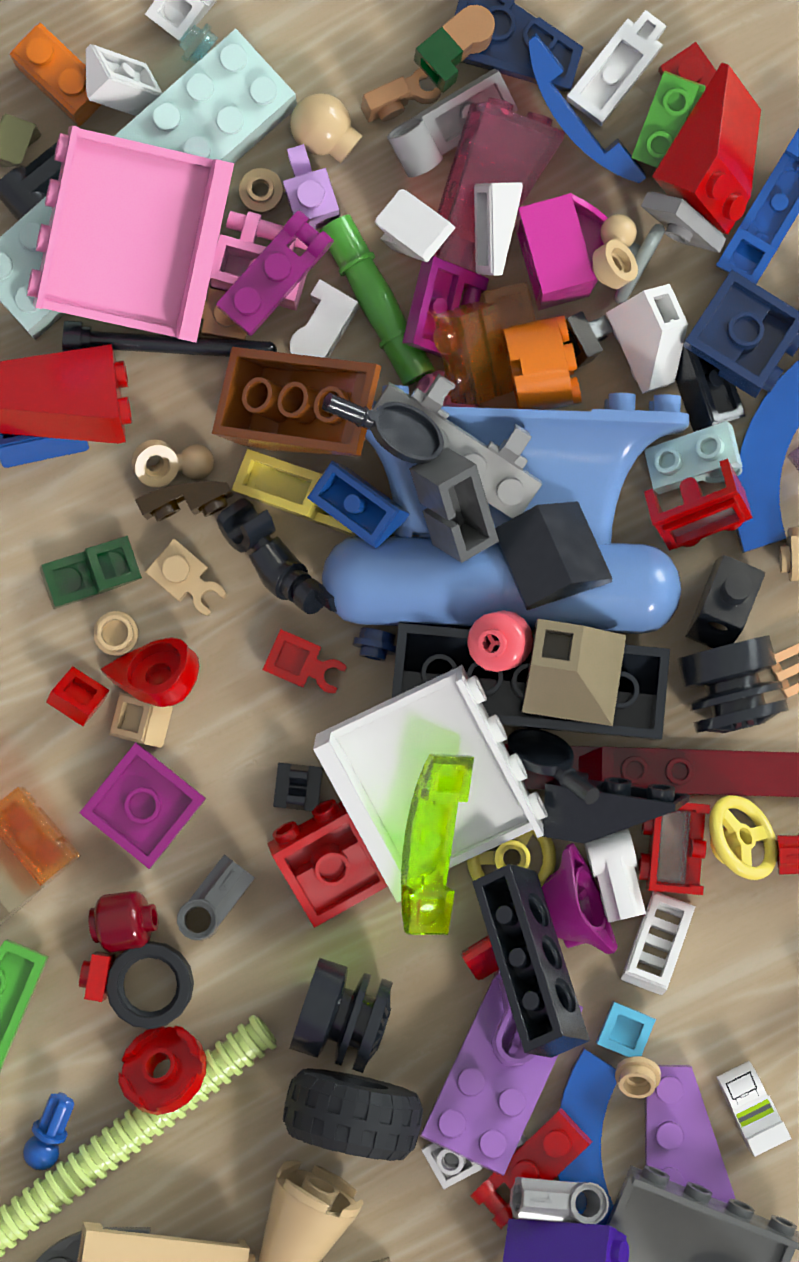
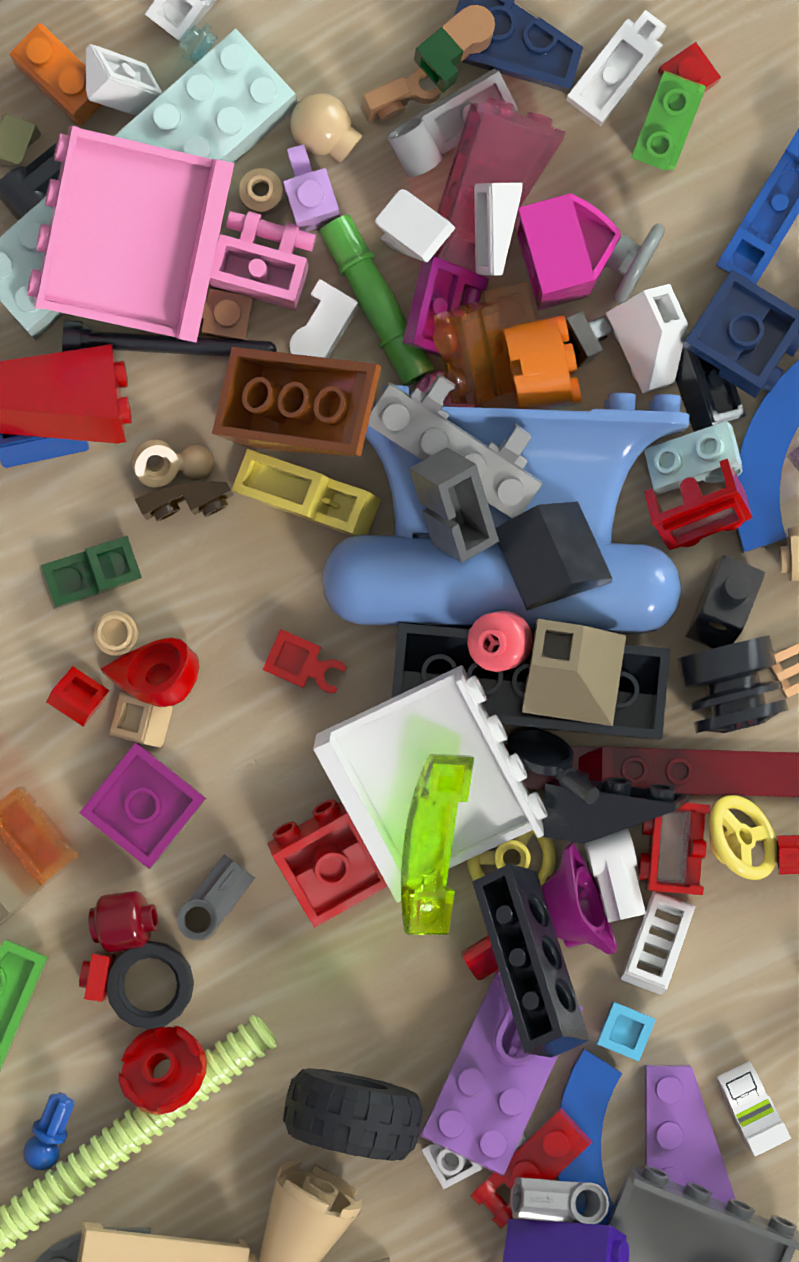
(181, 574): tan plate -> none
(271, 558): black piece -> none
(273, 274): magenta plate -> none
(297, 786): black tile -> none
(342, 1015): black wheel -> none
(357, 504): blue slope -> none
(375, 643): dark blue plate -> none
(395, 426): black piece -> none
(613, 157): blue slope -> none
(614, 261): tan plate -> none
(637, 1076): tan plate -> none
(683, 222): light grey plate -> none
(715, 152): red slope -> none

